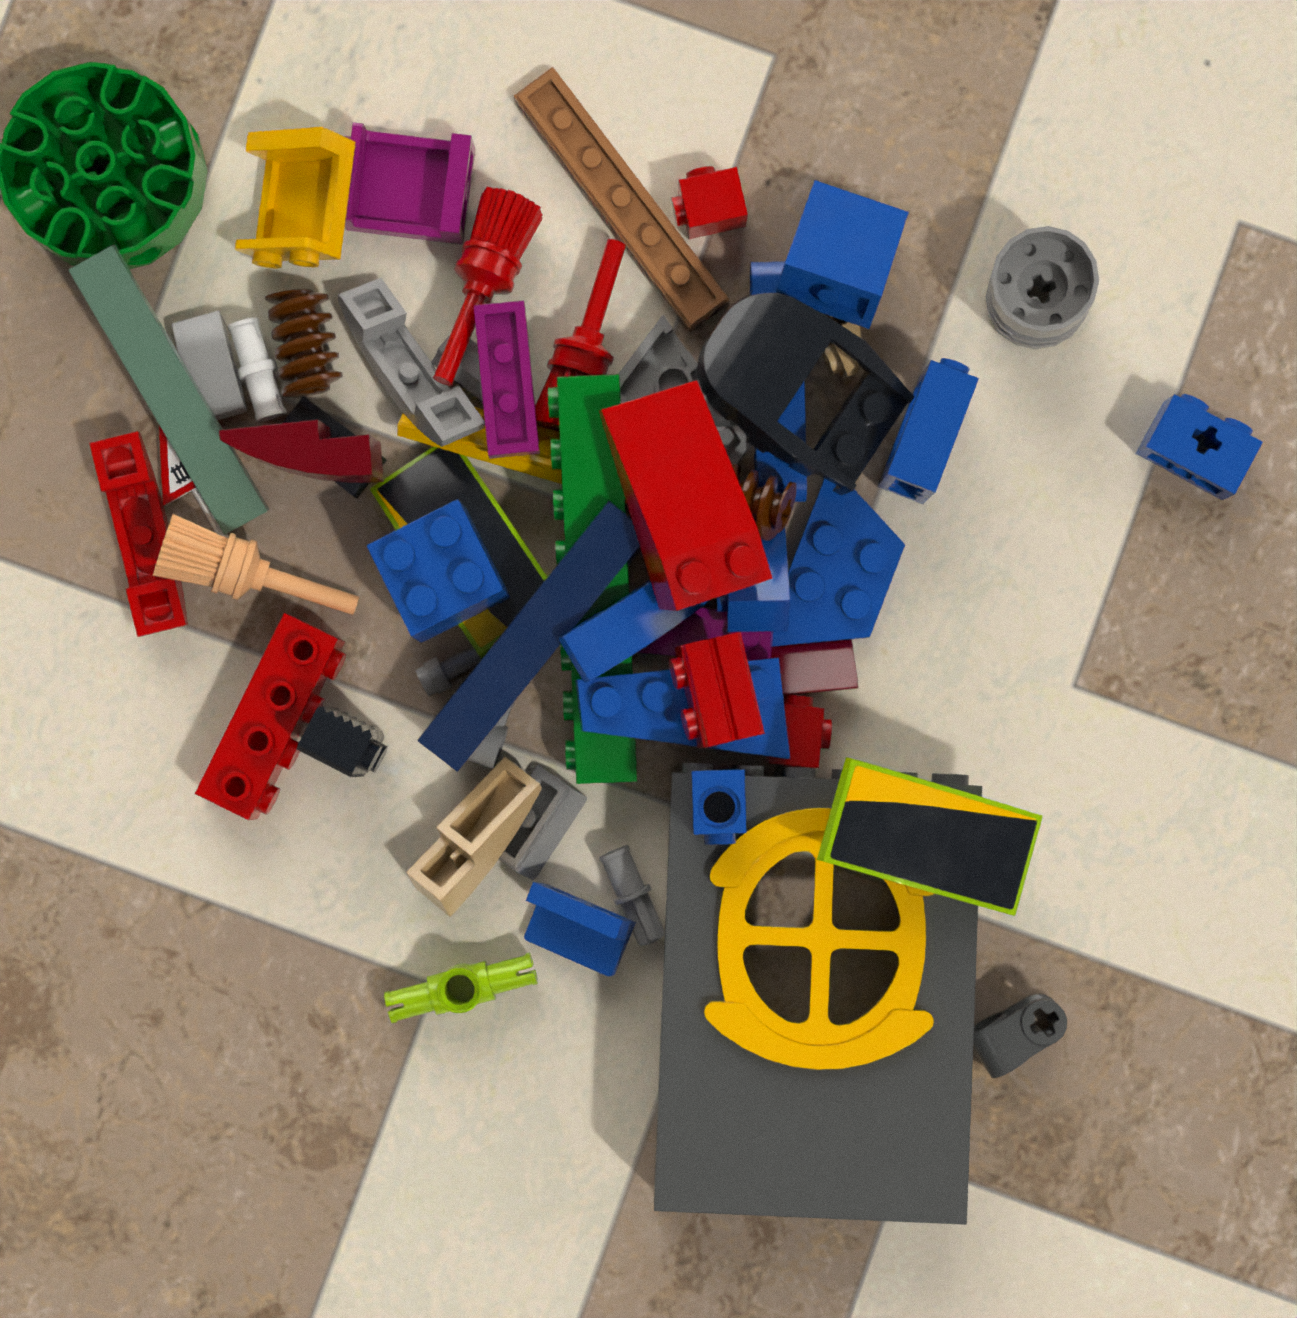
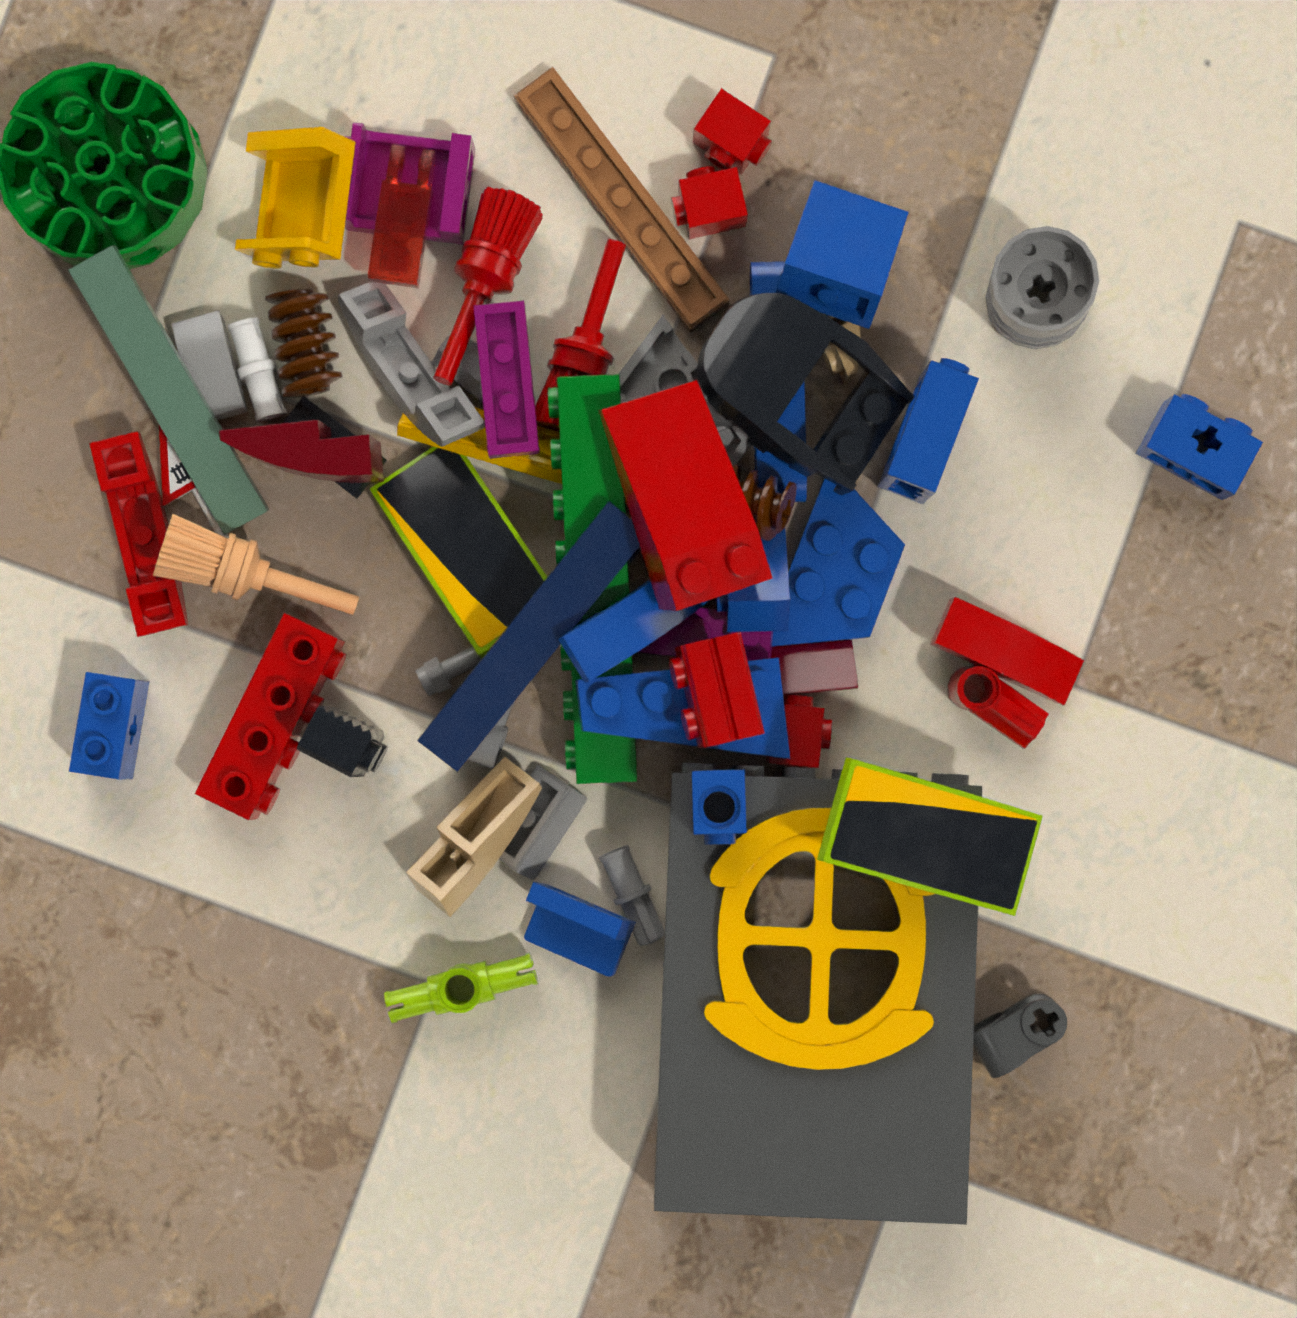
(109, 726): none -> blue brick
(402, 222): none -> clear red hinge
(438, 571): blue brick -> none
(732, 133): none -> red brick
(999, 706): none -> red piece
(1007, 650): none -> red slope

